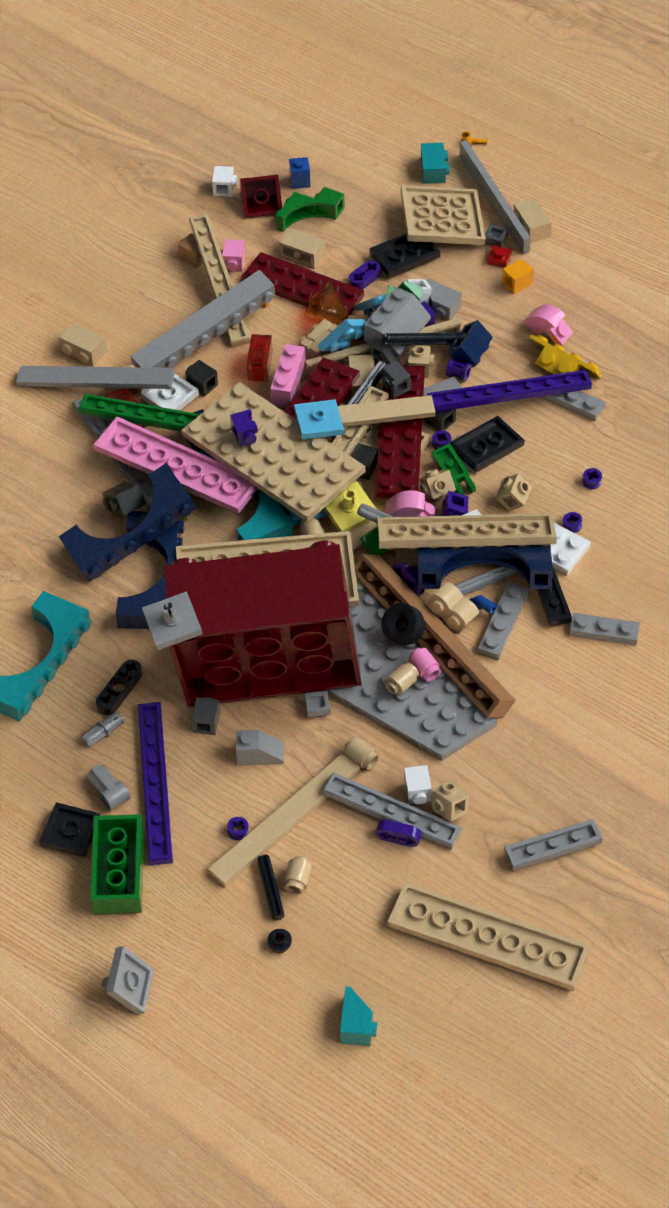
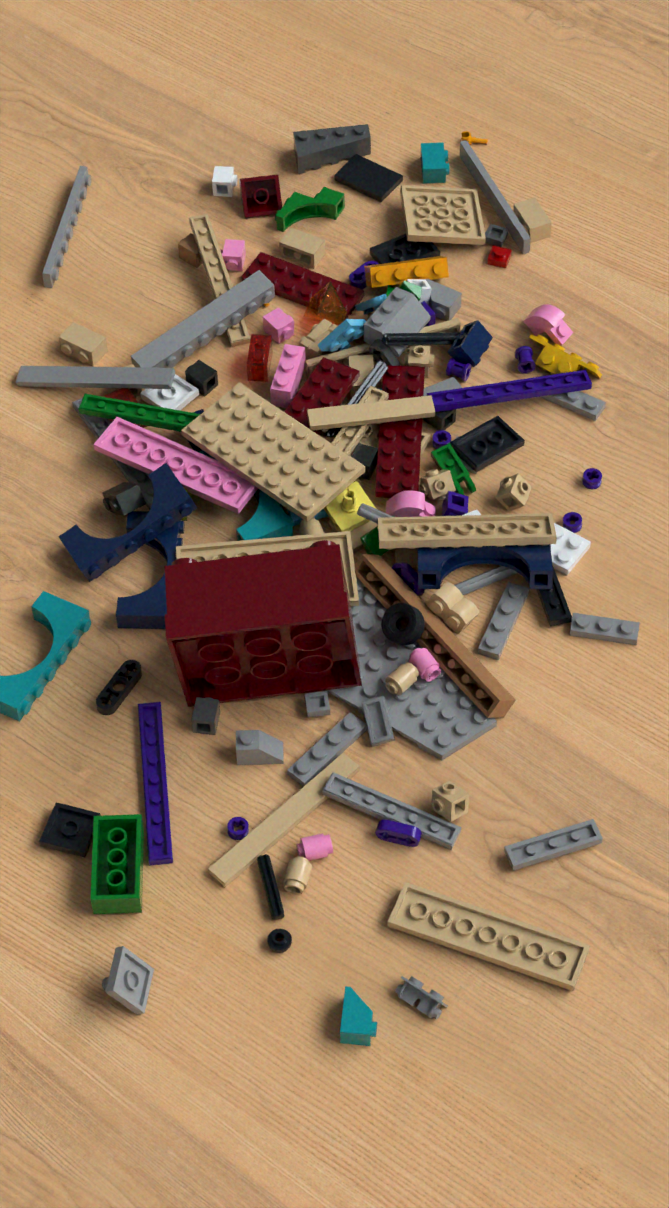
(65, 229): none -> light grey plate
(103, 729): light grey axle -> none
(110, 791): light grey piece -> none
(172, 620): light grey tile -> none
(243, 427): dark purple brick -> none
(278, 325): none -> bright pink brick
(299, 173): blue brick -> none
(315, 846): none -> bright pink brick
(318, 419): medium azure plate -> none
(327, 749): none -> light grey plate
(330, 145): none -> dark grey wedge
(361, 752): tan brick -> none
(368, 177): none -> black tile
(377, 721): none -> light grey tile
(396, 379): dark grey brick -> none
(397, 272): none -> light orange brick
(417, 784): white brick -> none
(429, 1002): none -> light grey hinge
(483, 603): blue arm -> none
(517, 276): light orange brick -> none
(524, 357): none -> dark purple bush

